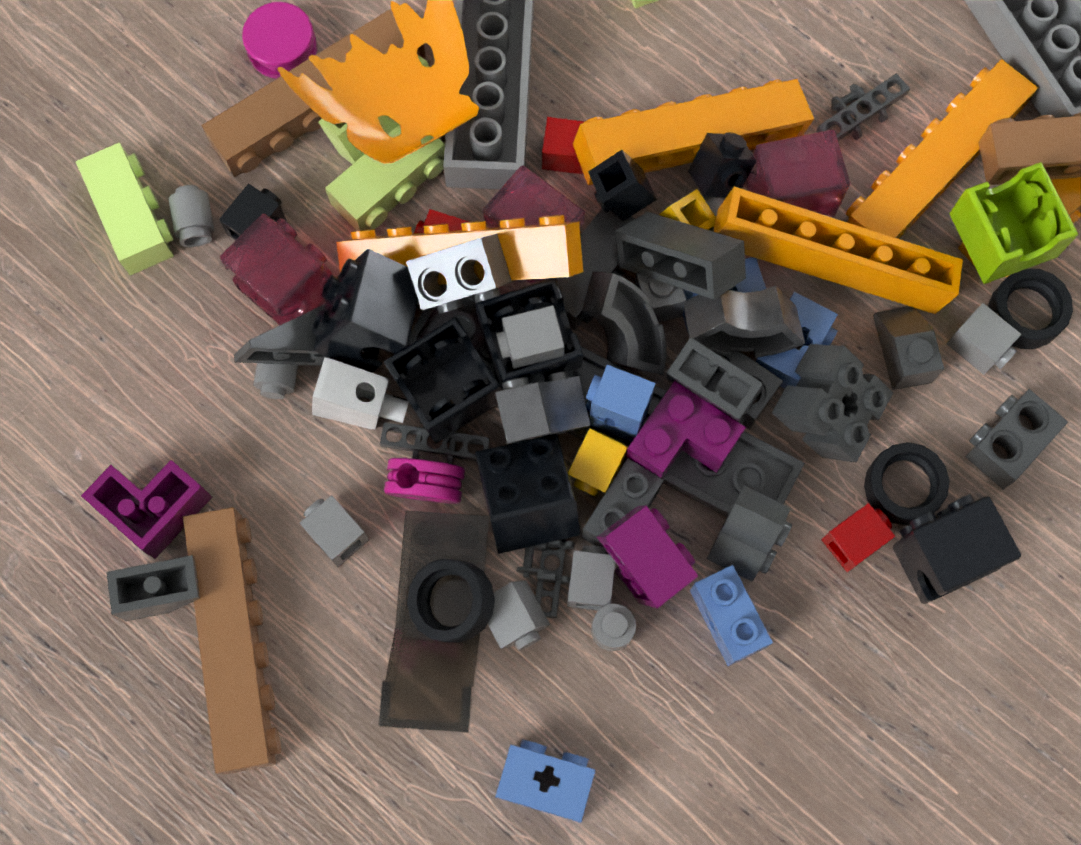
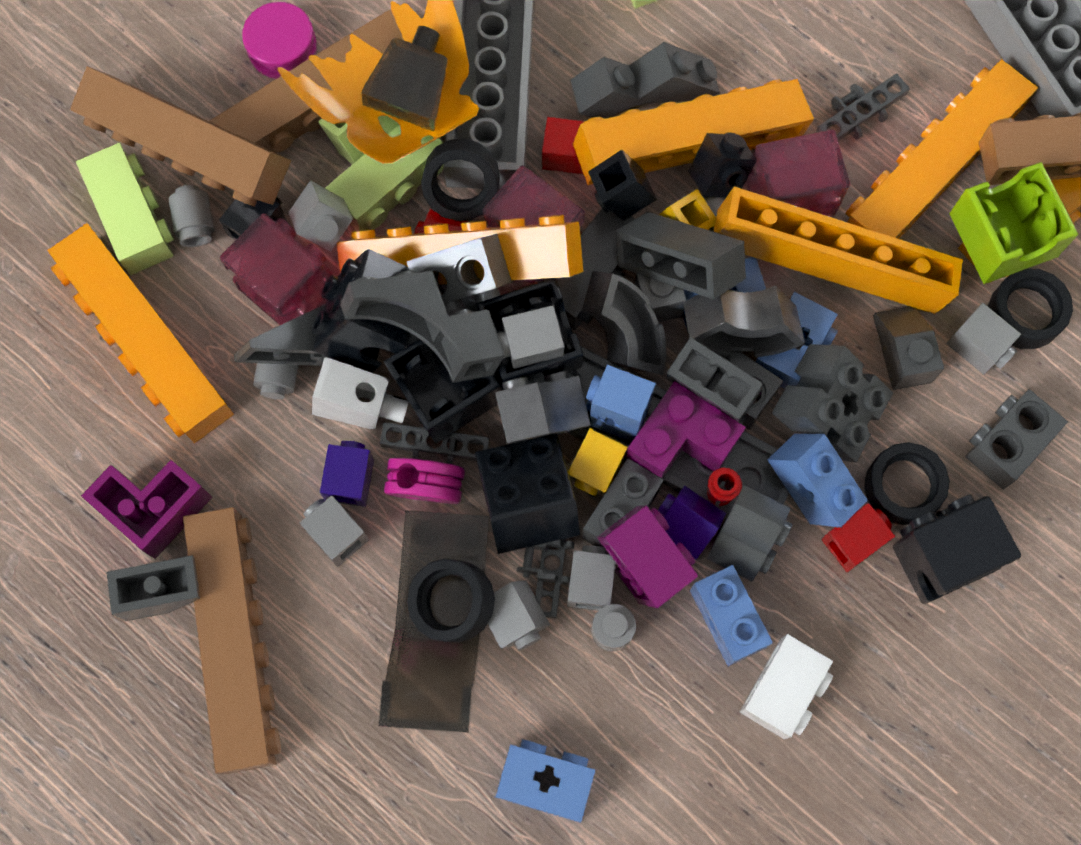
(140, 333): none -> light orange brick
(181, 136): none -> medium nougat brick
(320, 216): none -> light grey brick
(347, 473): none -> dark purple brick
(409, 80): none -> clear smoke torso
(412, 301): none -> dark grey arch
(452, 207): none -> black tyre
(656, 77): none -> dark grey arch
(691, 520): none -> dark purple brick
(732, 483): none -> red pin
(787, 688): none -> white brick
(817, 480): none -> medium blue brick

